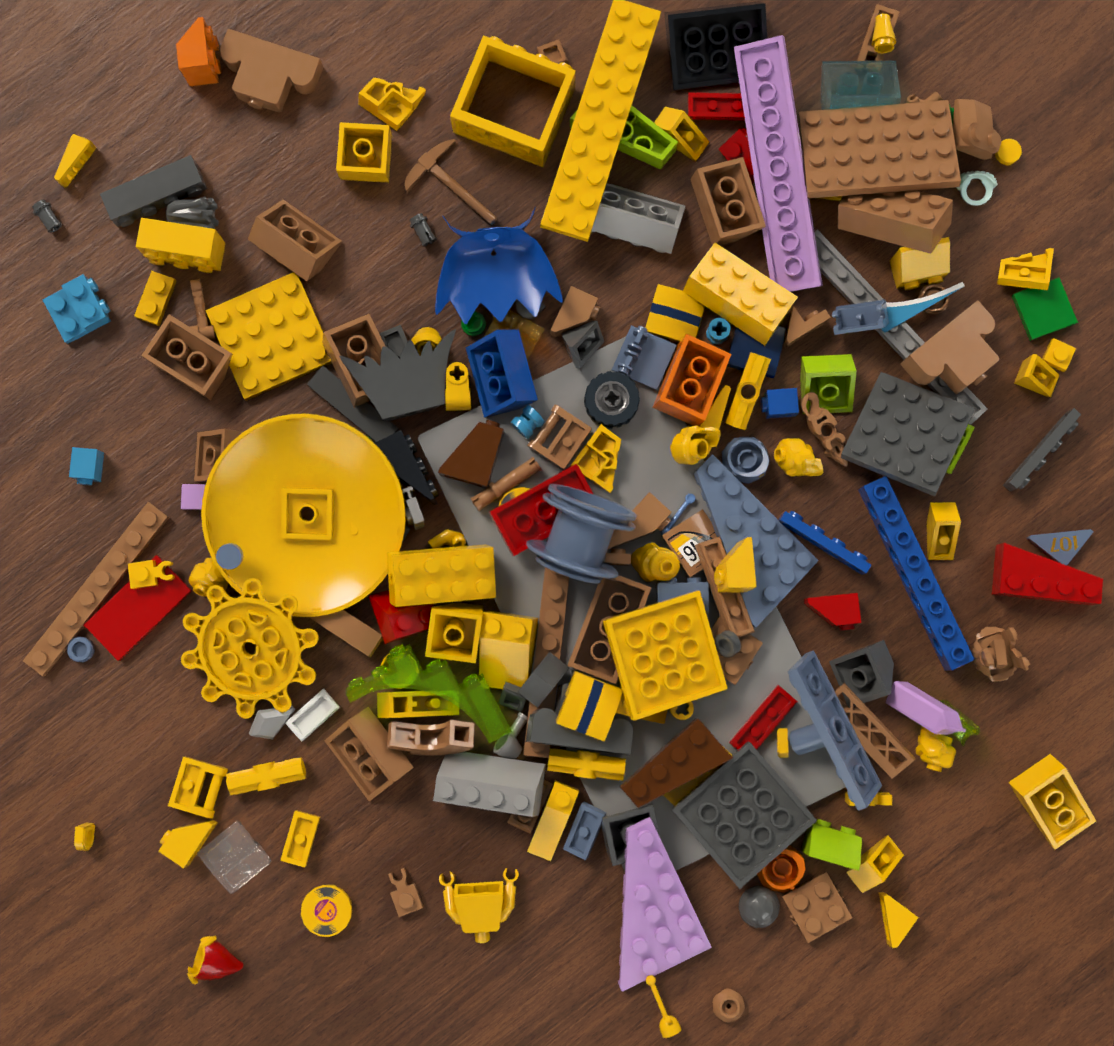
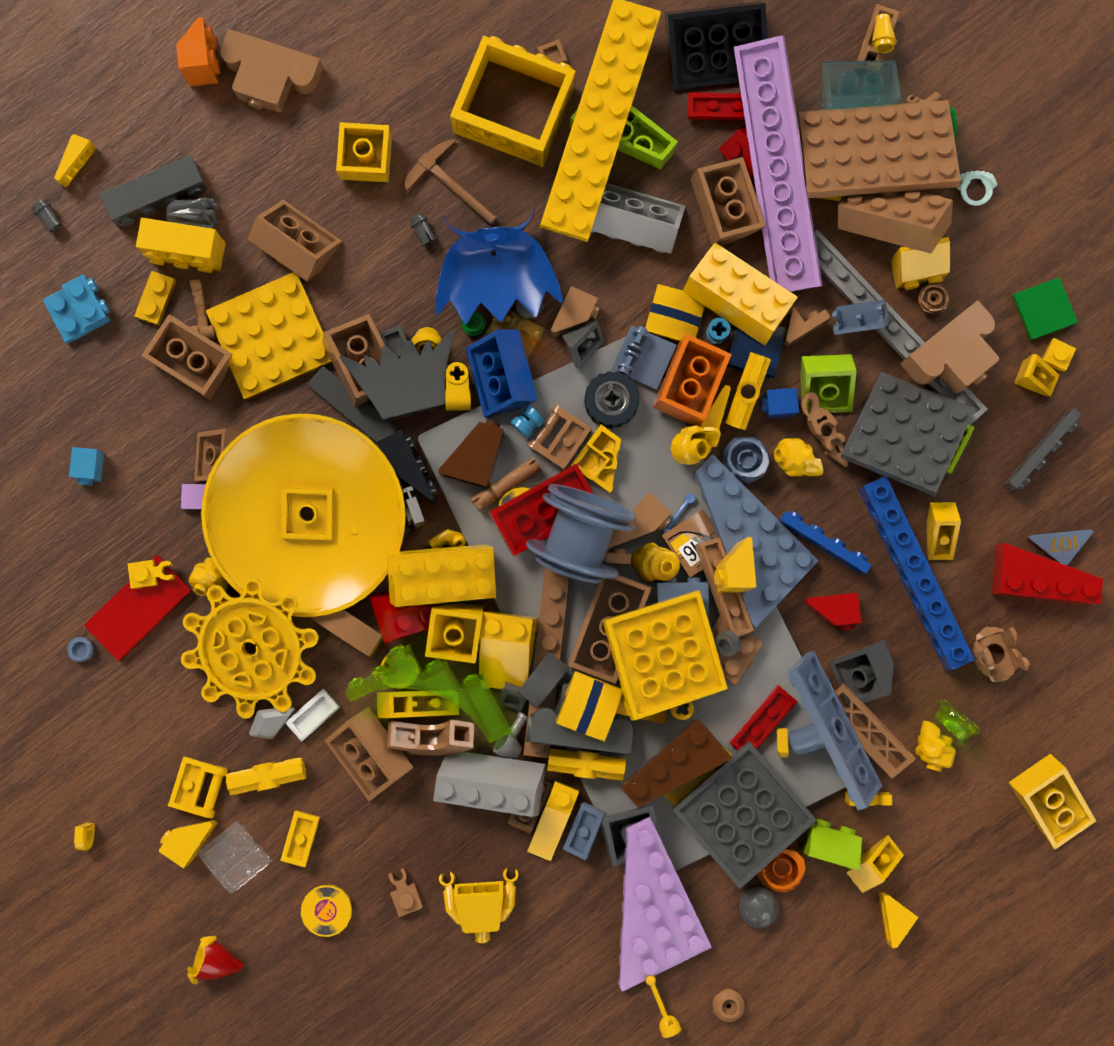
(96, 589): medium nougat plate -> none
(229, 556): sand blue tile -> none
(390, 101): yellow slope -> none
(679, 126): yellow slope -> none
(816, 907): medium nougat plate -> none
(902, 311): dark azure sticker -> none
(924, 709): lavender piece -> none
(974, 129): medium nougat slope -> none
(998, 653): medium nougat plate -> none
(1009, 152): yellow tile -> none
(1027, 271): yellow wing -> none

